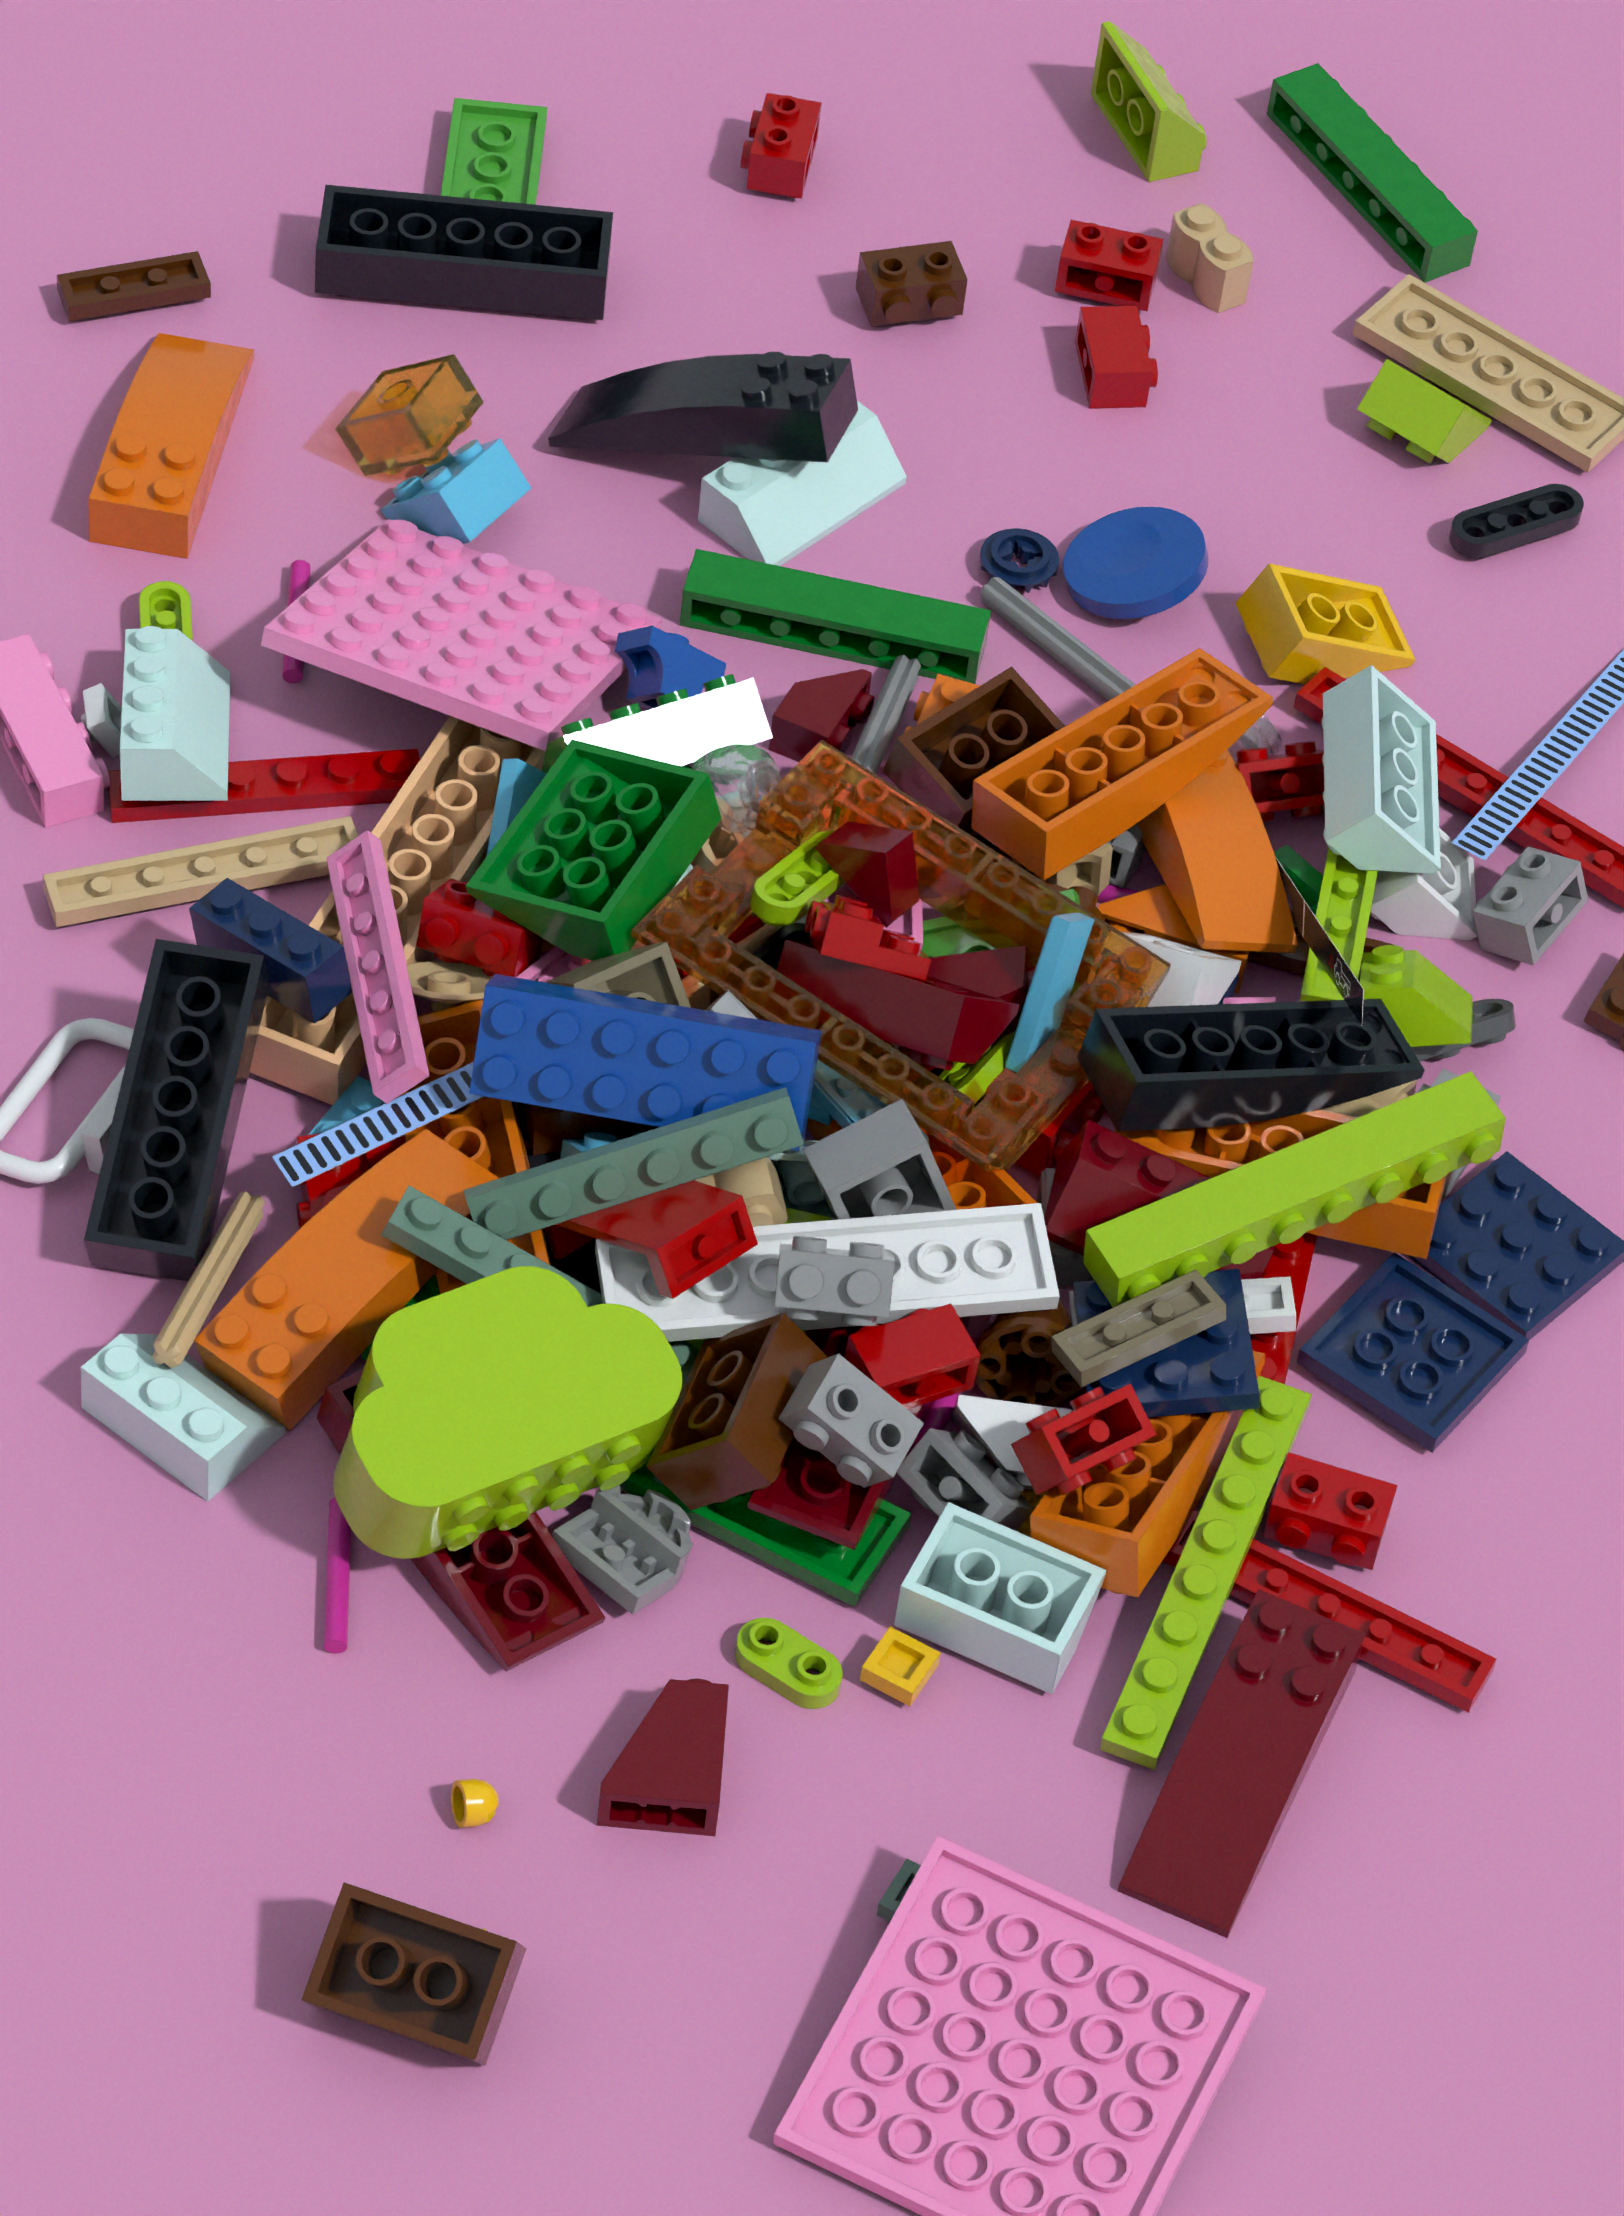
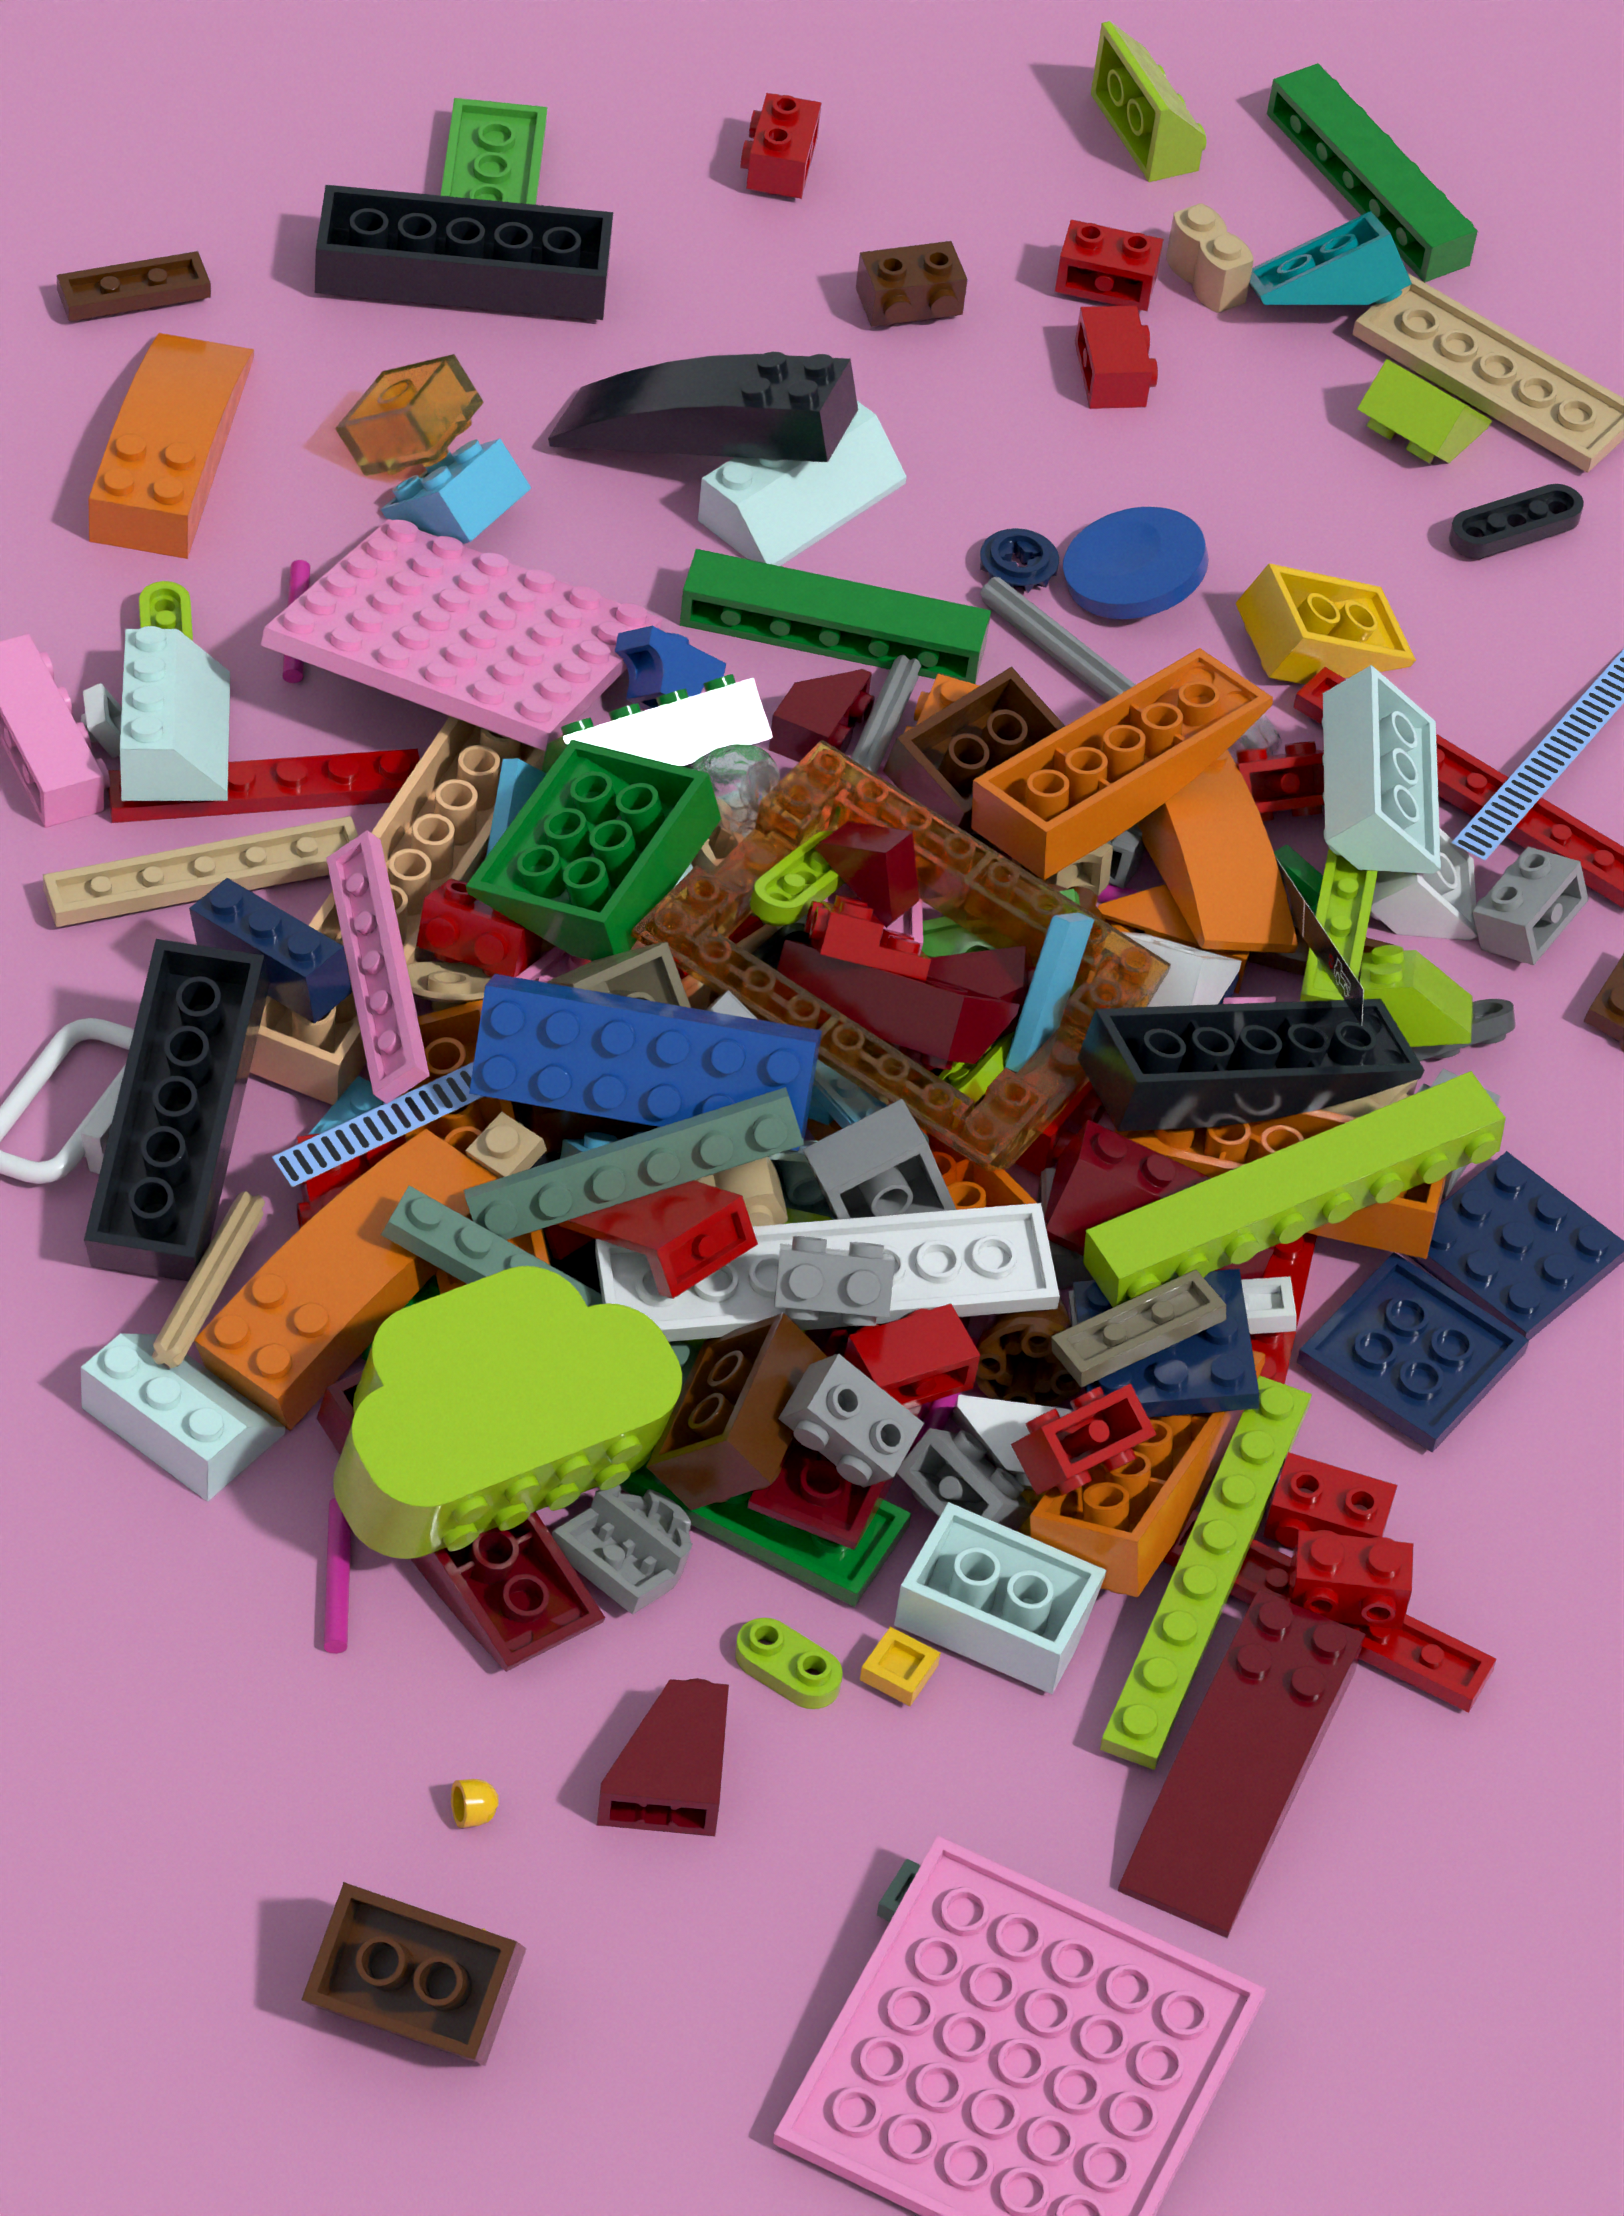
(506, 1147): none -> tan plate
(1337, 268): none -> teal slope
(1352, 1578): none -> red brick

